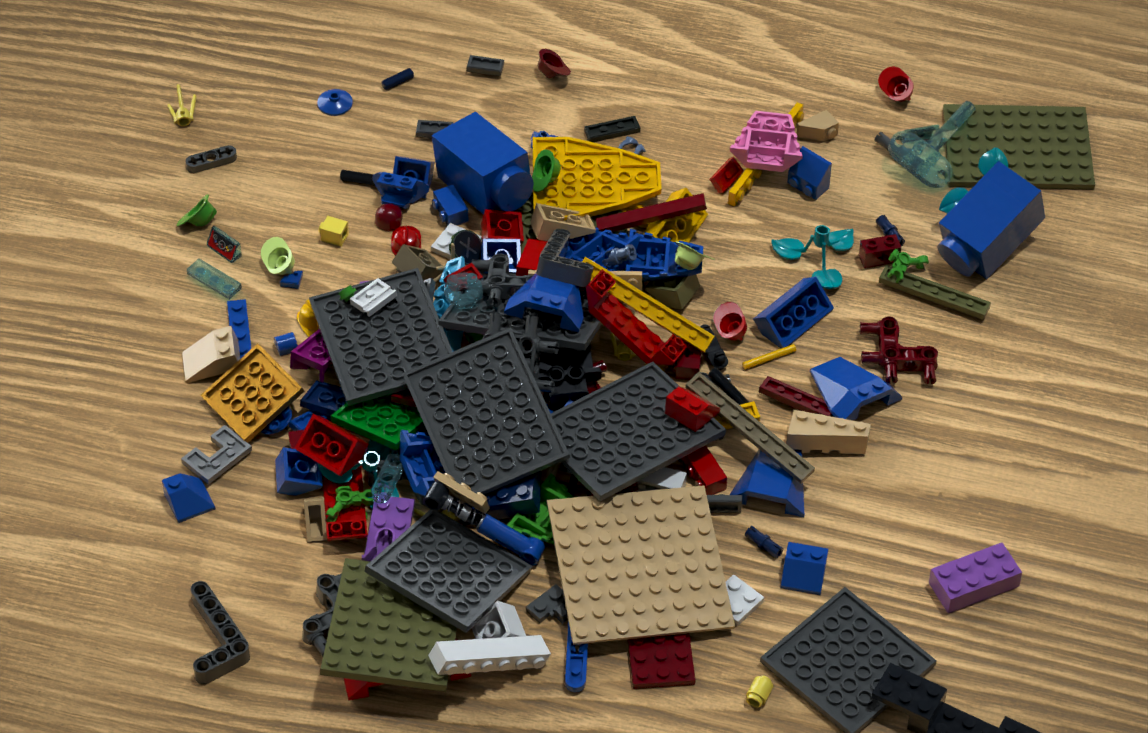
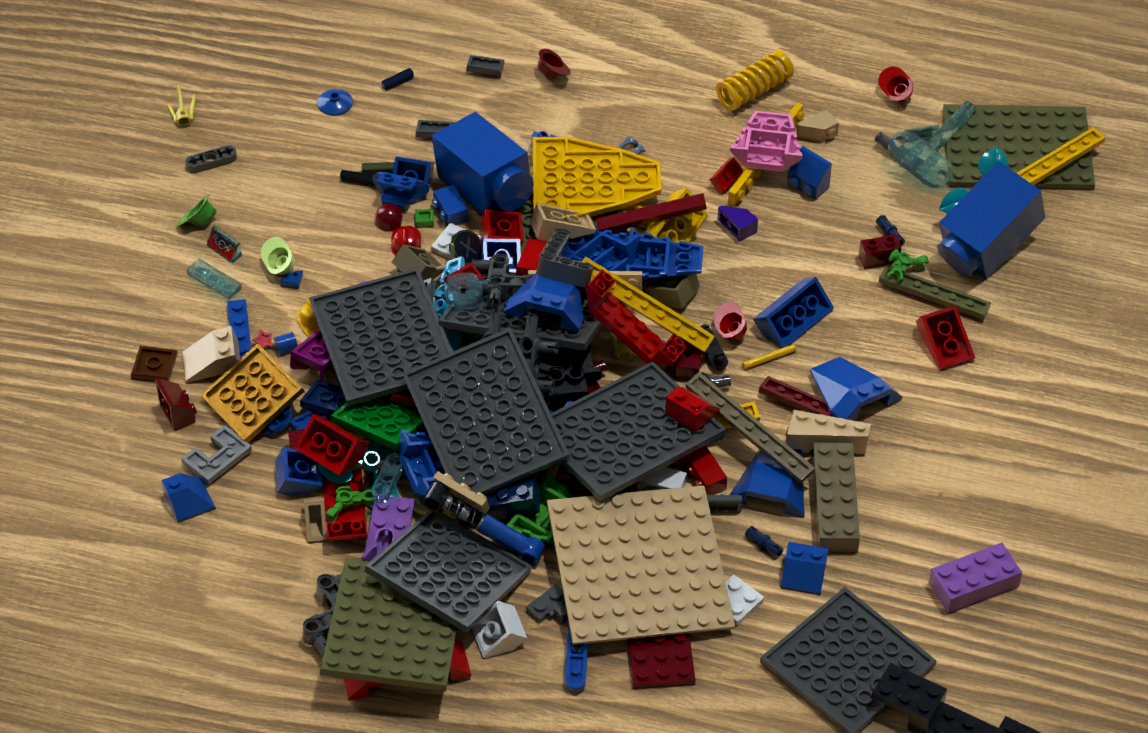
(154, 363): none -> reddish brown tile
(175, 404): none -> dark red slope
(222, 628): dark grey beam -> none
(263, 339): none -> coral piece
(334, 231): light yellow brick -> none
(347, 293): bright green plate -> none
(373, 297): white plate -> none
(378, 167): none -> olive axle
(424, 218): none -> bright green tile
(489, 654): white brick -> none
(545, 170): bright green piece -> none
(612, 129): pearl dark grey tile -> none
(618, 255): sand blue piece -> none
(688, 257): yellowish green piece -> none
(727, 386): black axle -> none
(738, 221): none -> dark purple slope
(743, 76): none -> yellow piece
(759, 691): light yellow brick -> none
(835, 497): none -> dark tan brick
(839, 240): teal plant -> none
(894, 356): dark red pin -> none
(945, 337): none -> red slope
(1062, 156): none -> yellow plate

